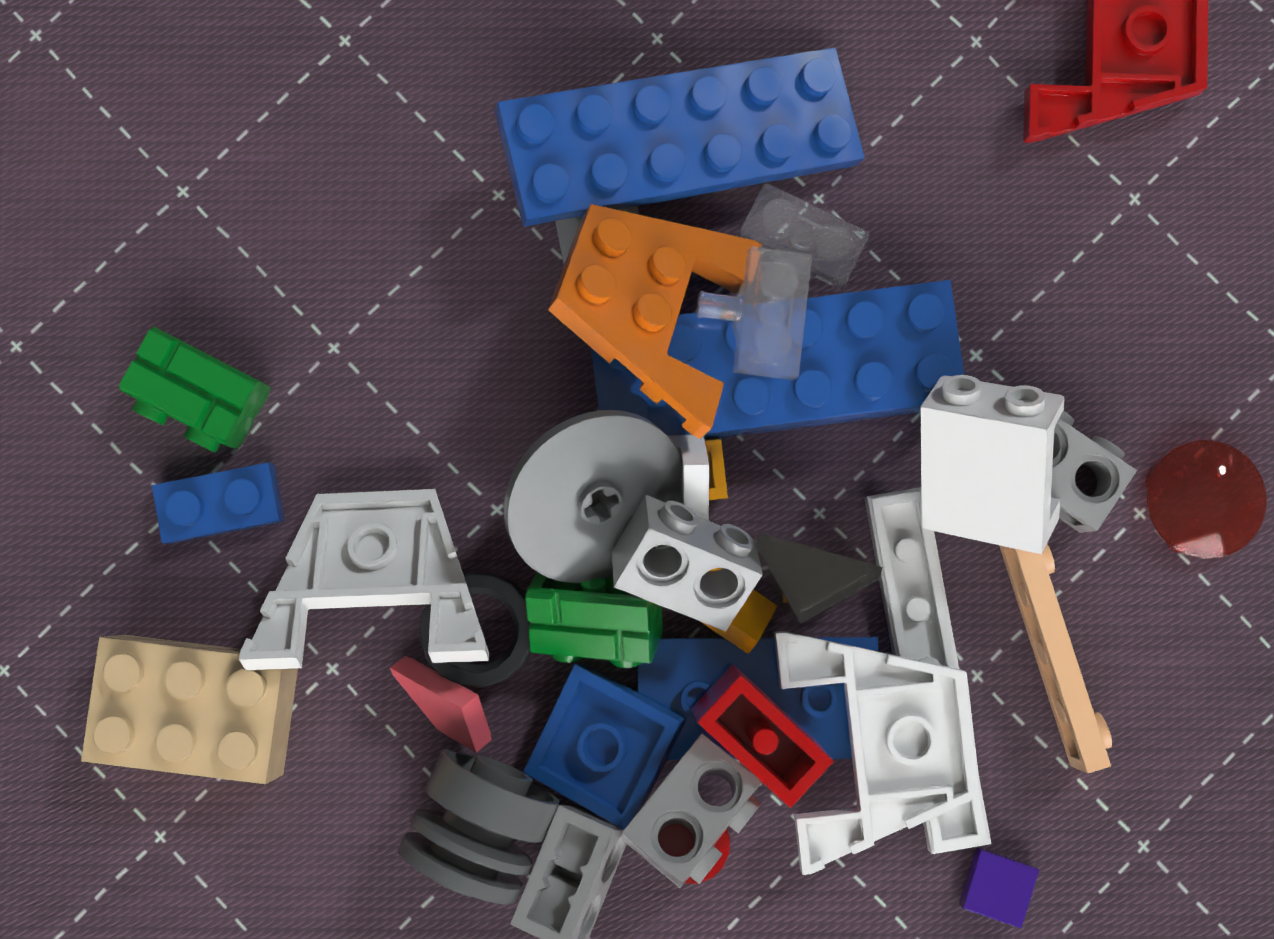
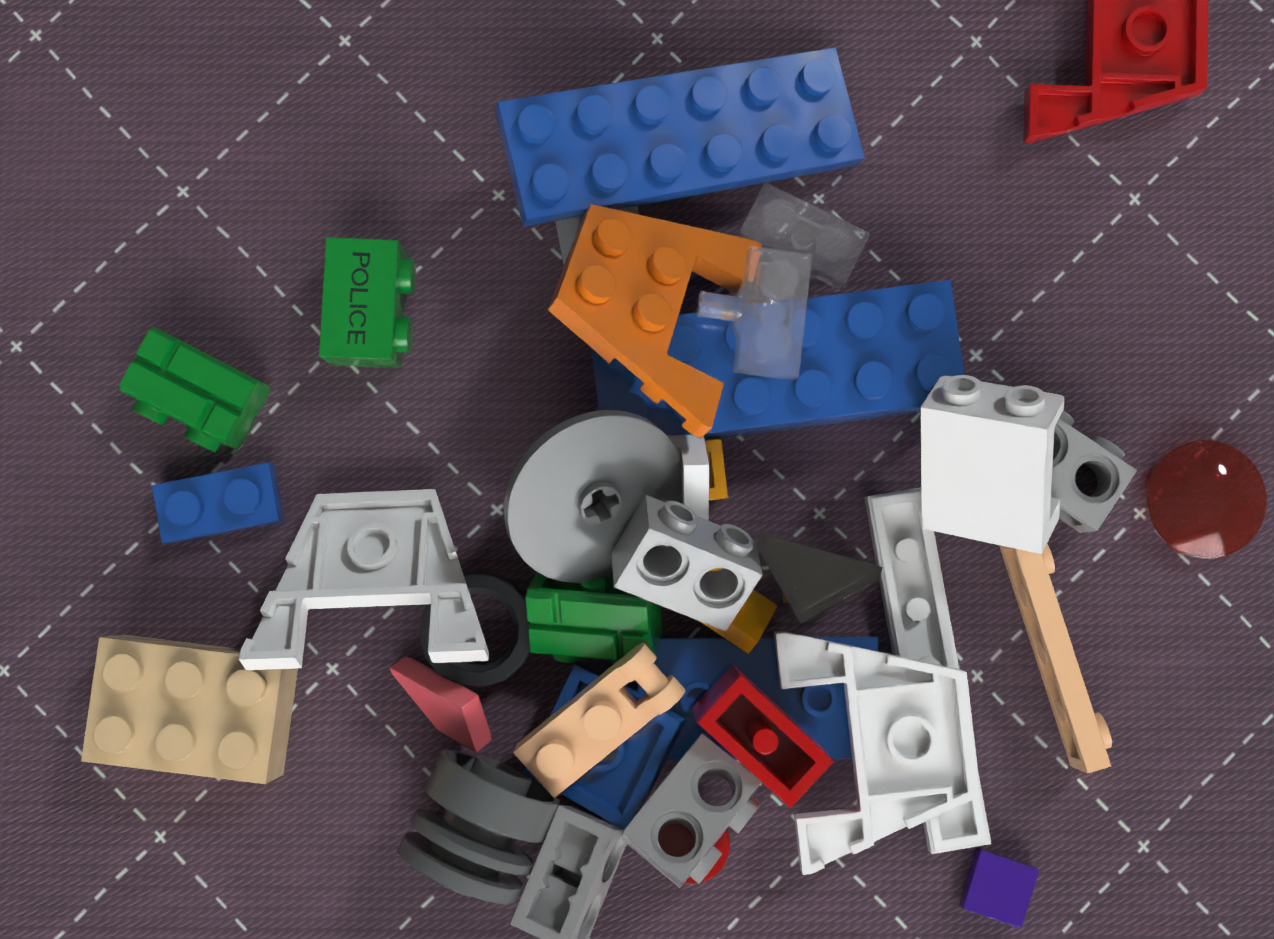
(366, 302): none -> green brick
(597, 720): none -> light nougat plate

